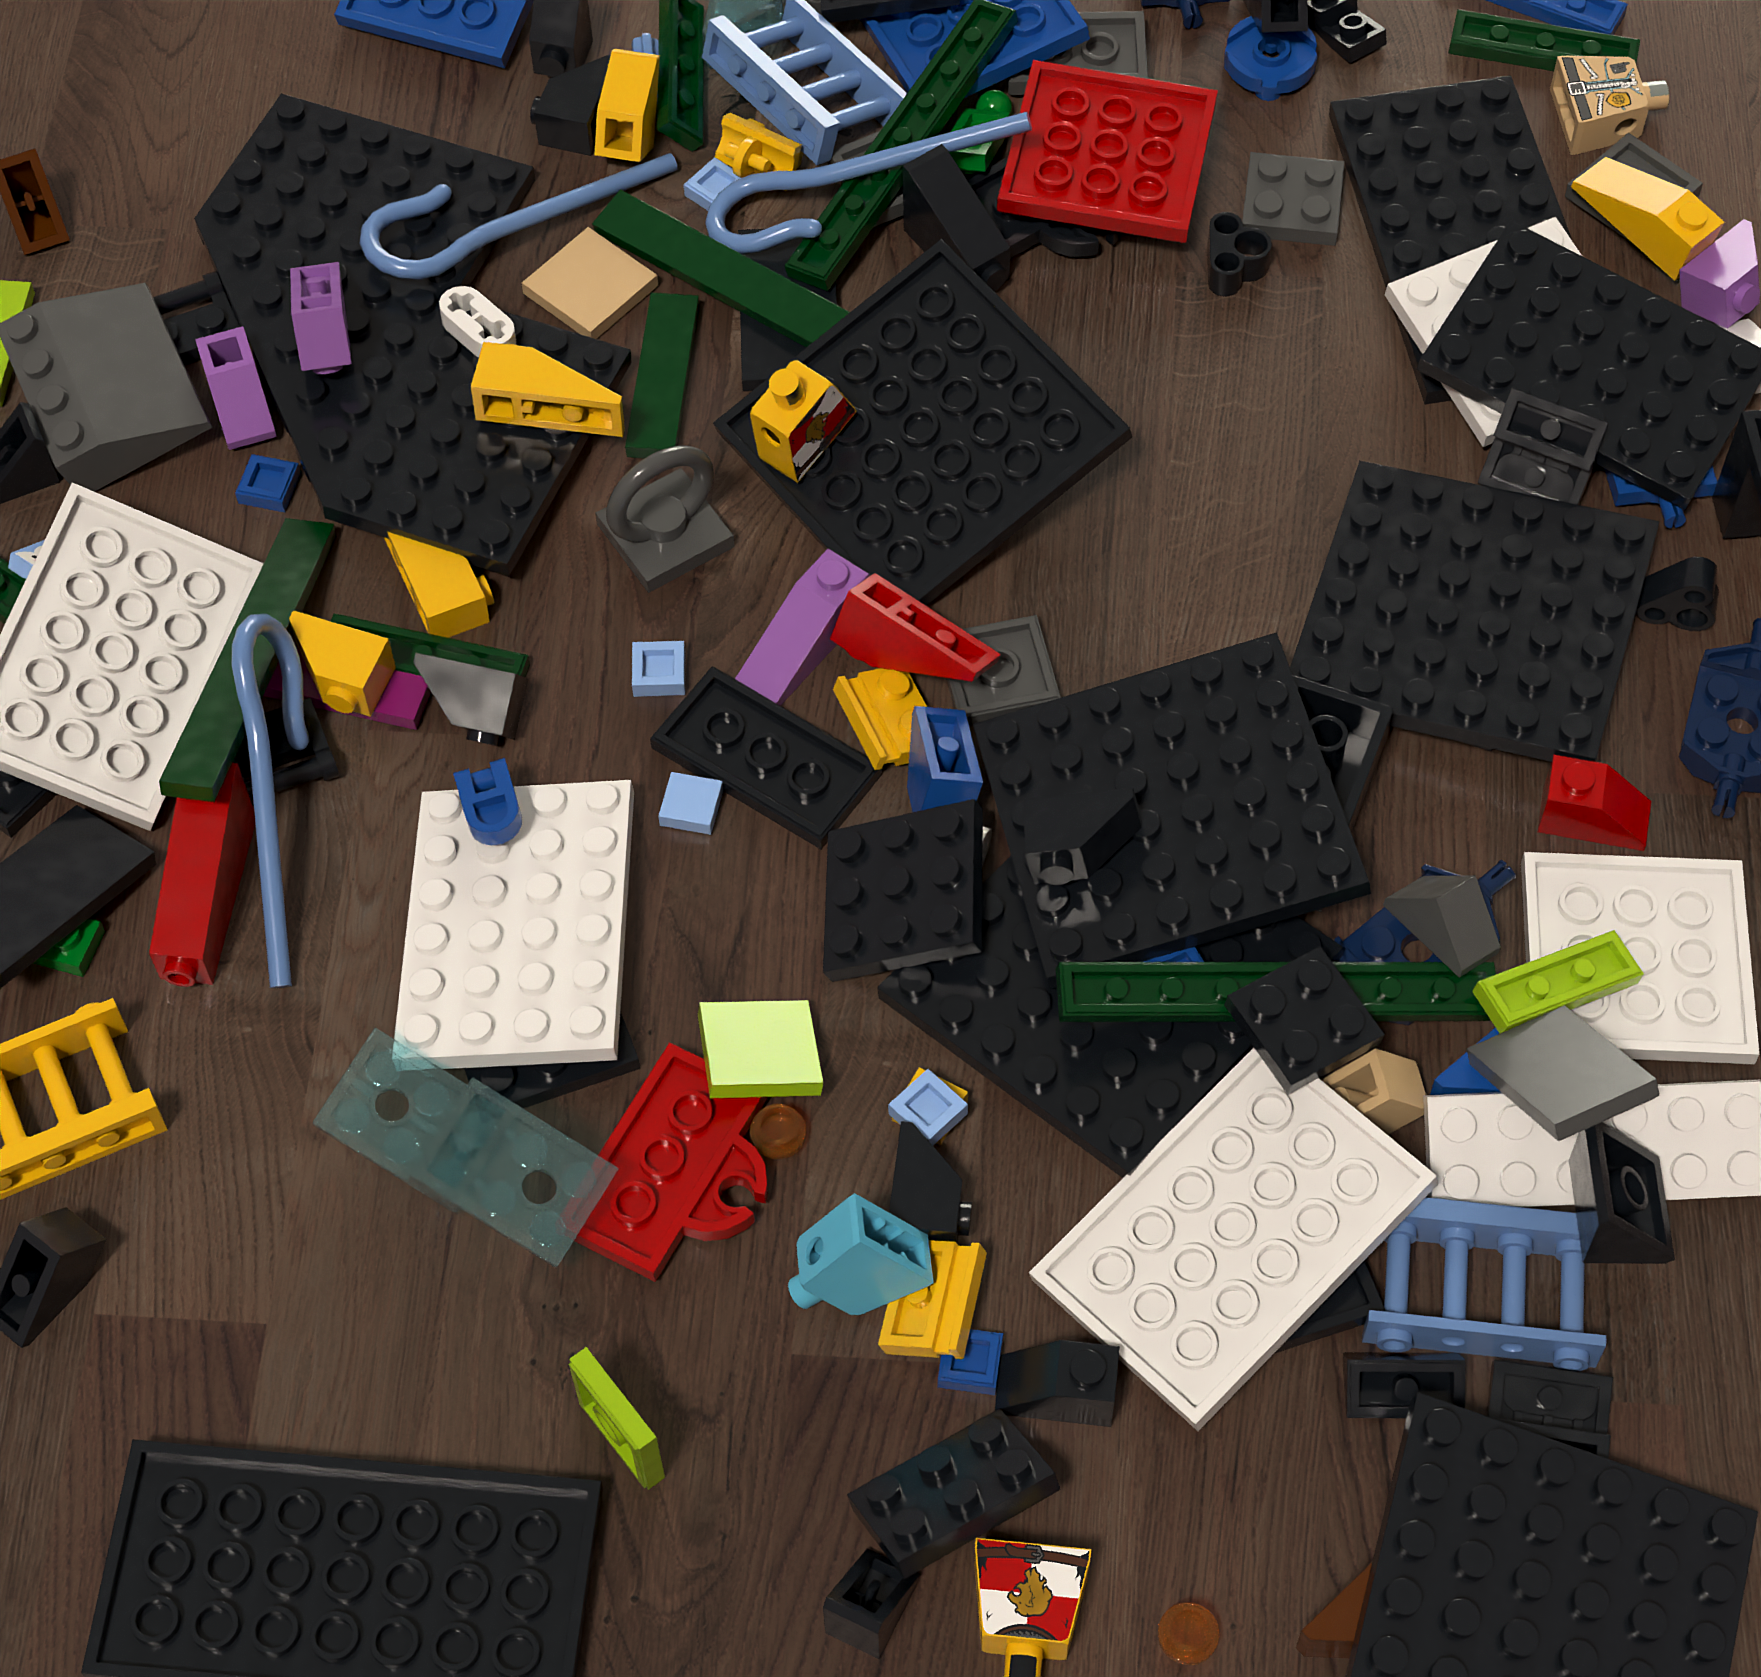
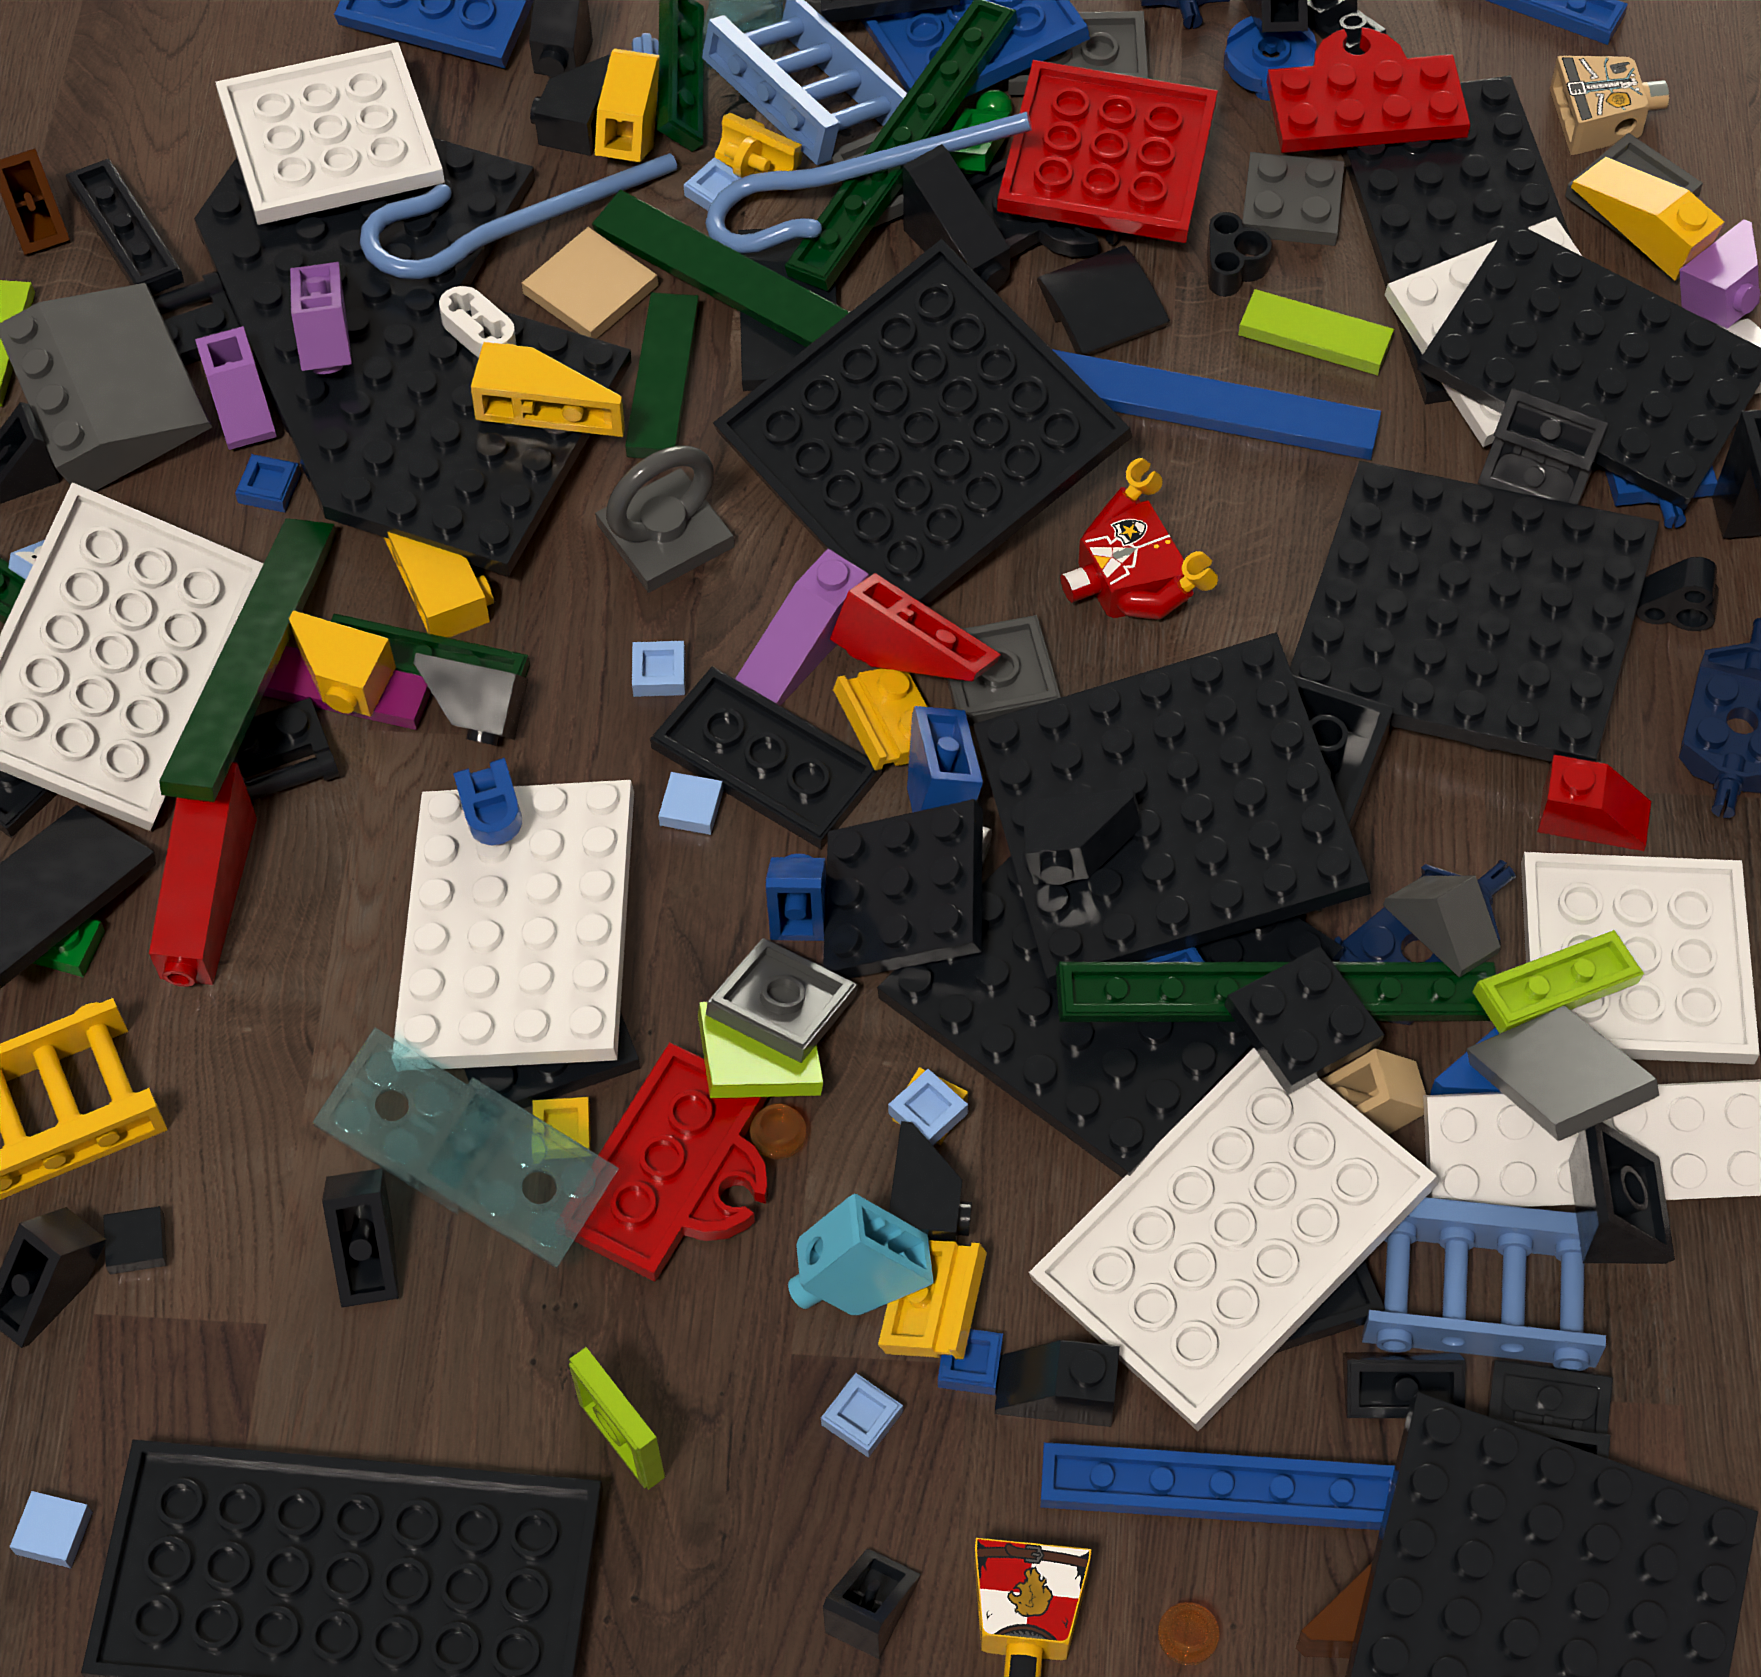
(51, 1529): none -> light blue tile
(124, 227): none -> black tile
(135, 1240): none -> black tile
(262, 771): medium blue piece -> none
(329, 133): none -> white plate
(361, 1237): none -> black slope
(568, 1116): none -> yellow tile
(781, 1000): none -> dark grey tile
(796, 897): none -> blue slope
(798, 419): yellow torso -> none
(862, 1415): none -> light blue tile
(953, 1492): black plate -> none
(1103, 301): none -> black slope
(1132, 559): none -> red torso
(1214, 1486): none -> blue plate
(1229, 406): none -> blue tile
(1316, 332): none -> lime tile
(1366, 97): none -> red plate
(1530, 42): dark green tile -> none

